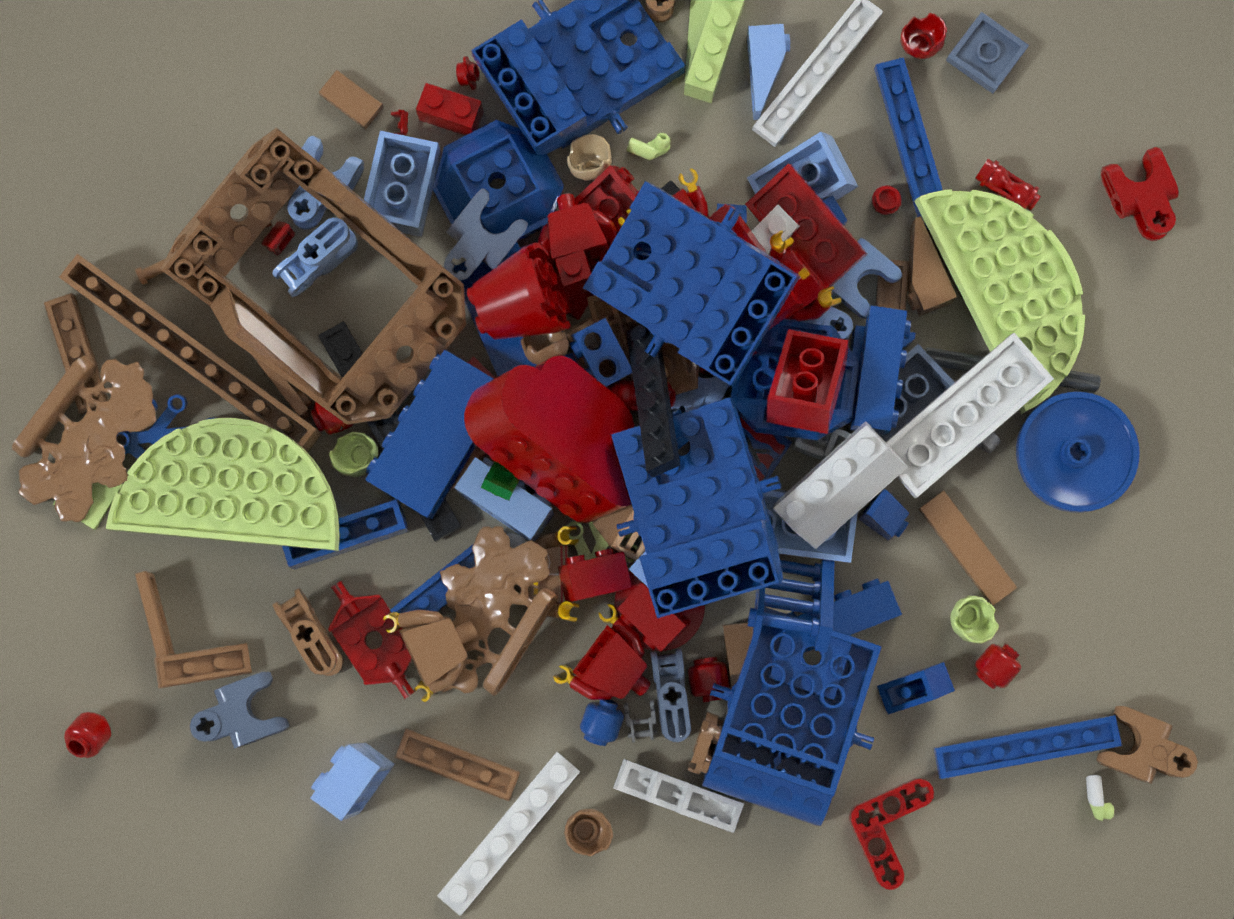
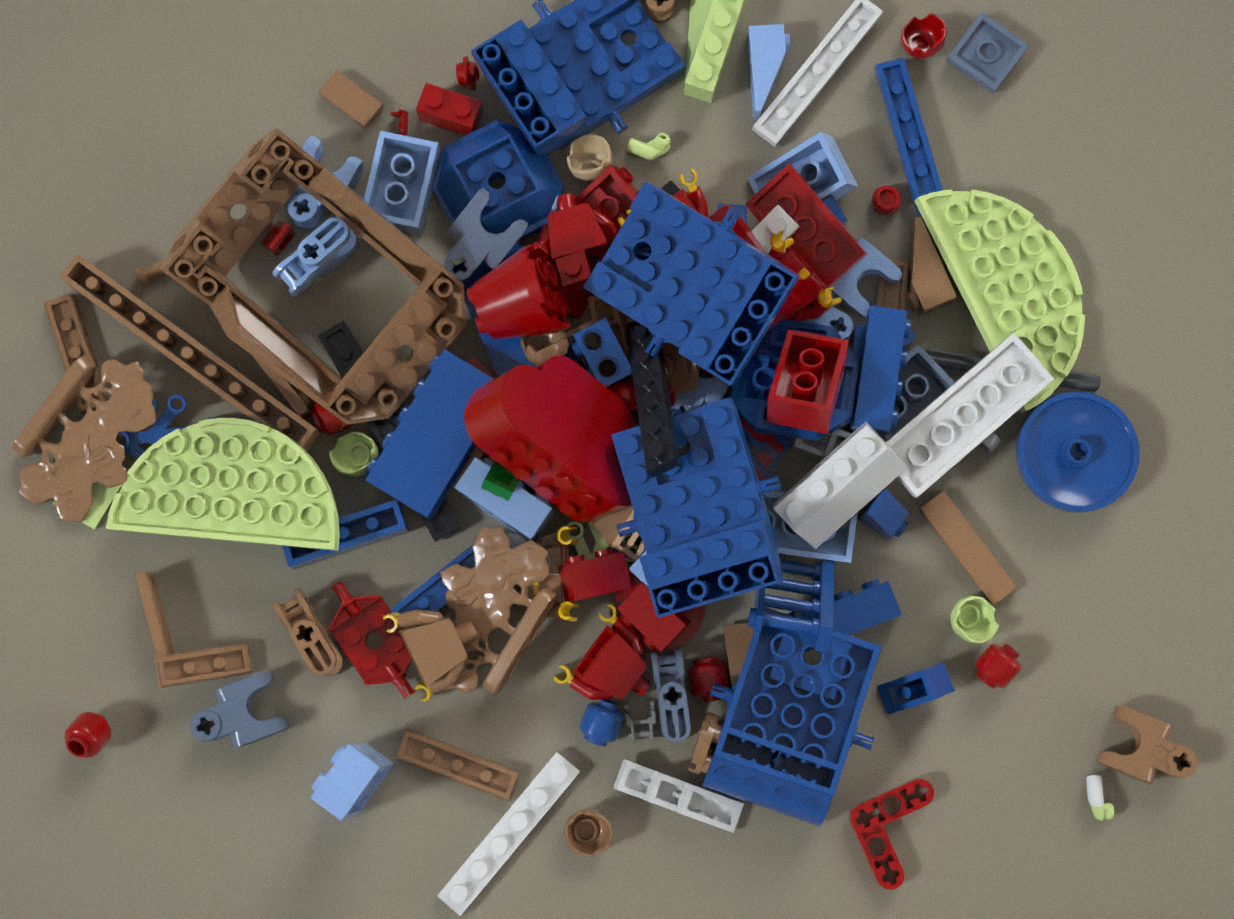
(998, 179): red piece -> none
(1027, 747): blue plate -> none
(1146, 199): red piece -> none

